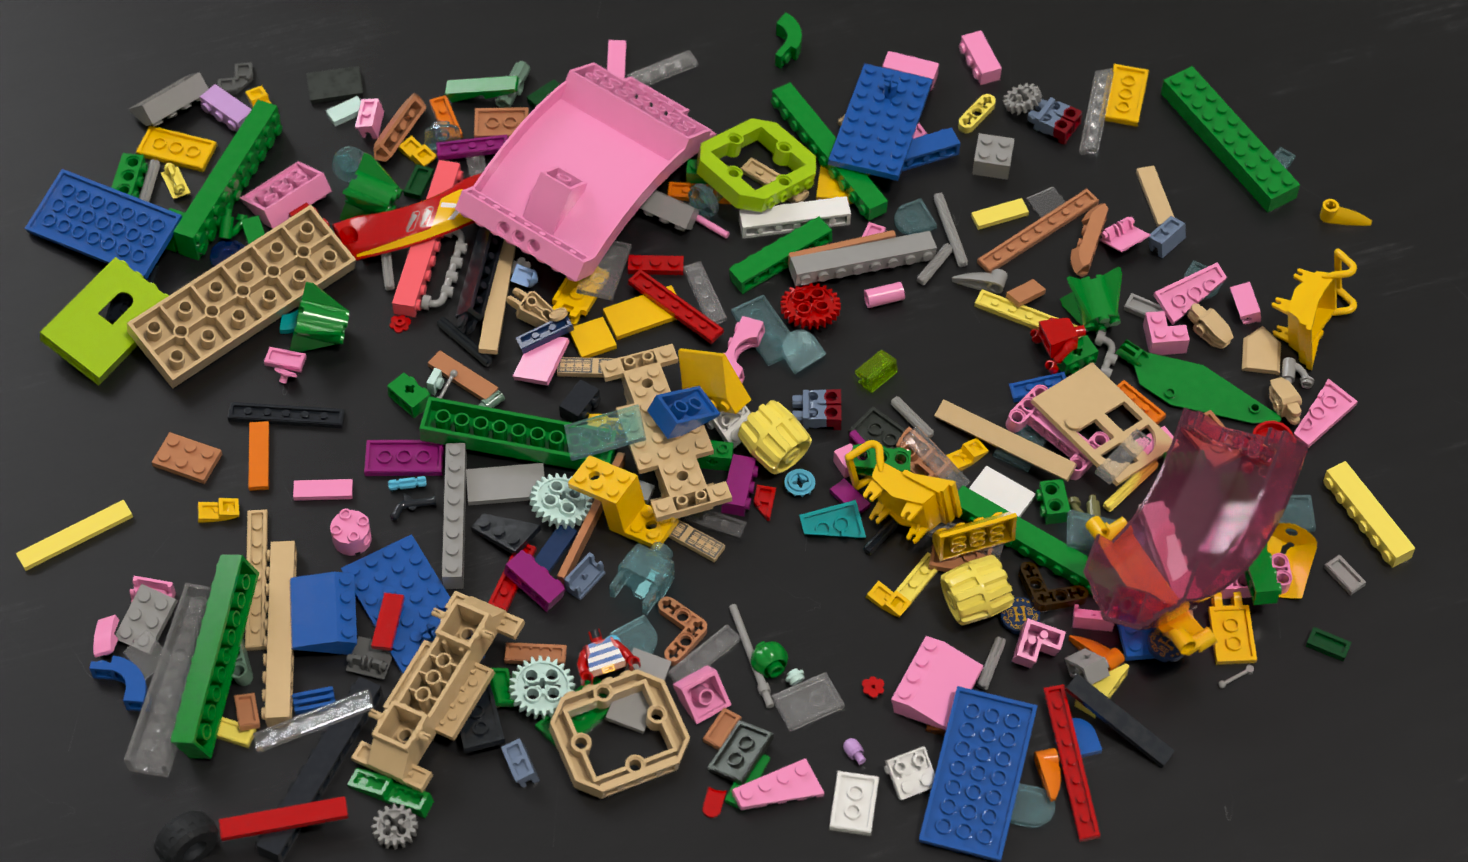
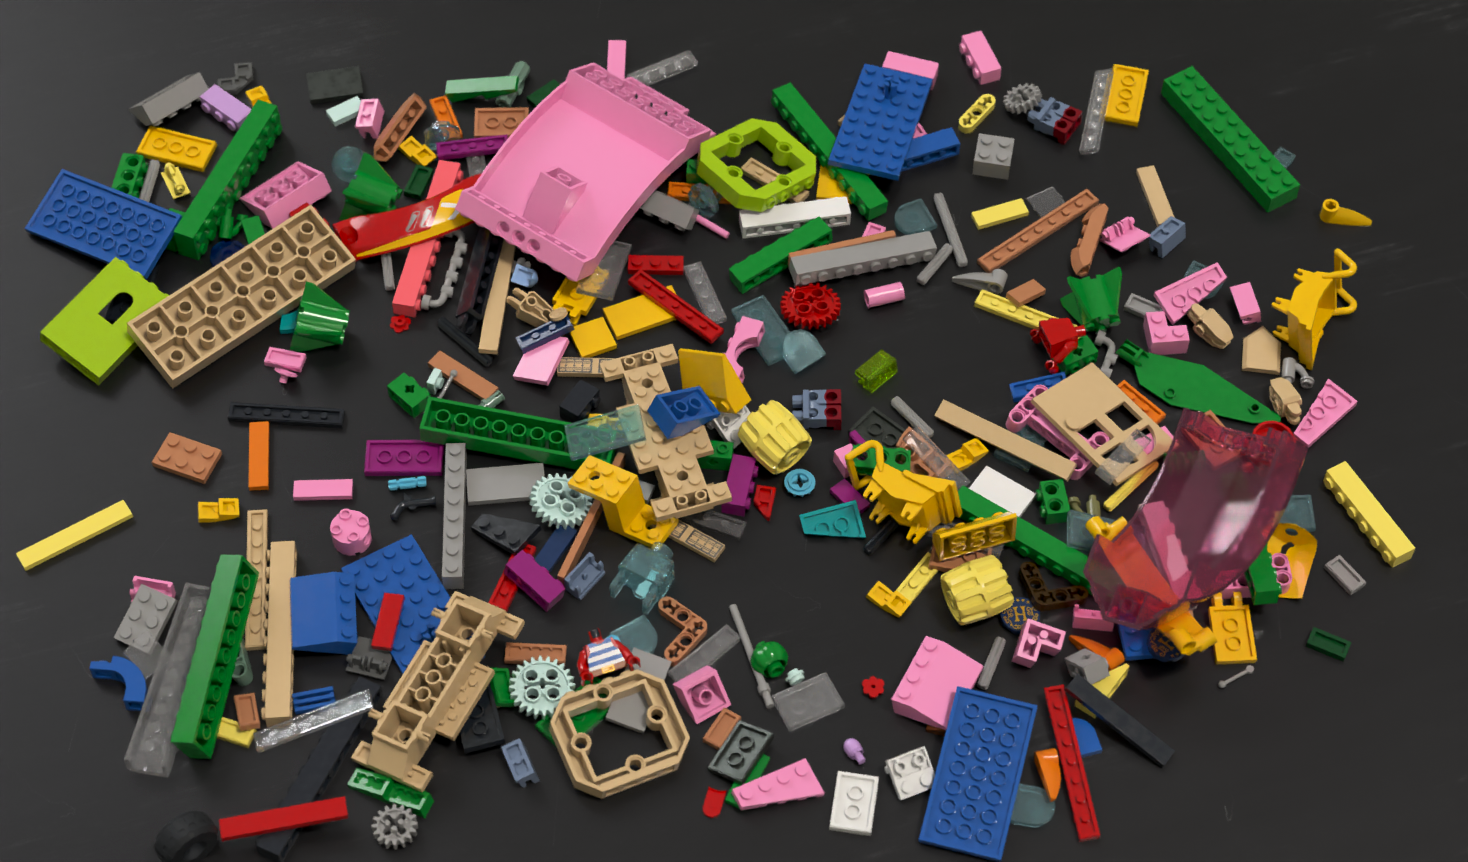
(104, 636): bright pink slope -> none
(791, 33): green arch -> none

